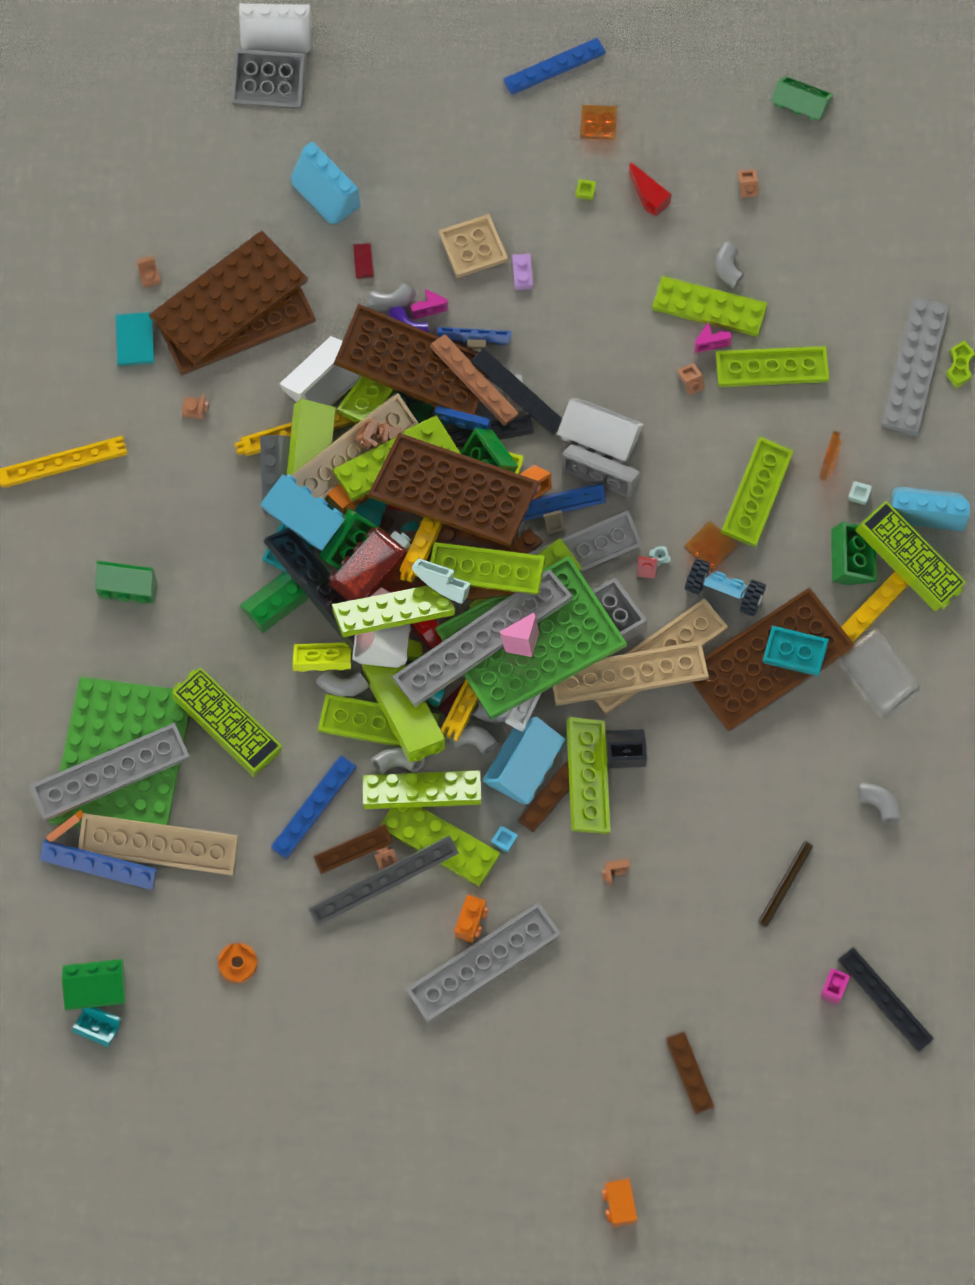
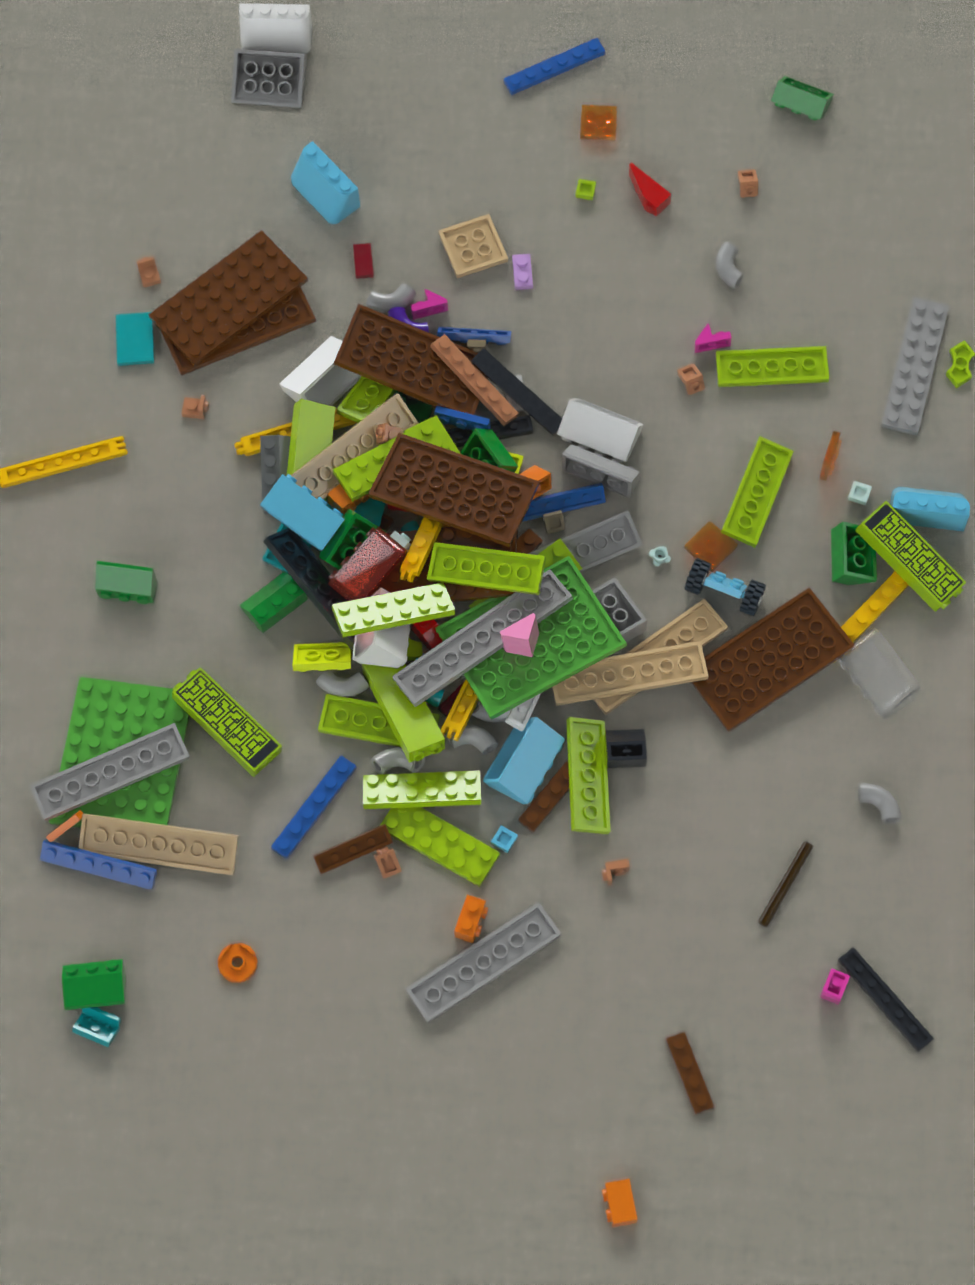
(366, 433): nougat bracket -> none
(383, 880): dark grey plate -> none
(442, 580): light aqua slope -> none
(646, 567): plate -> none
(709, 306): lime plate -> none
(795, 651): teal tile -> none

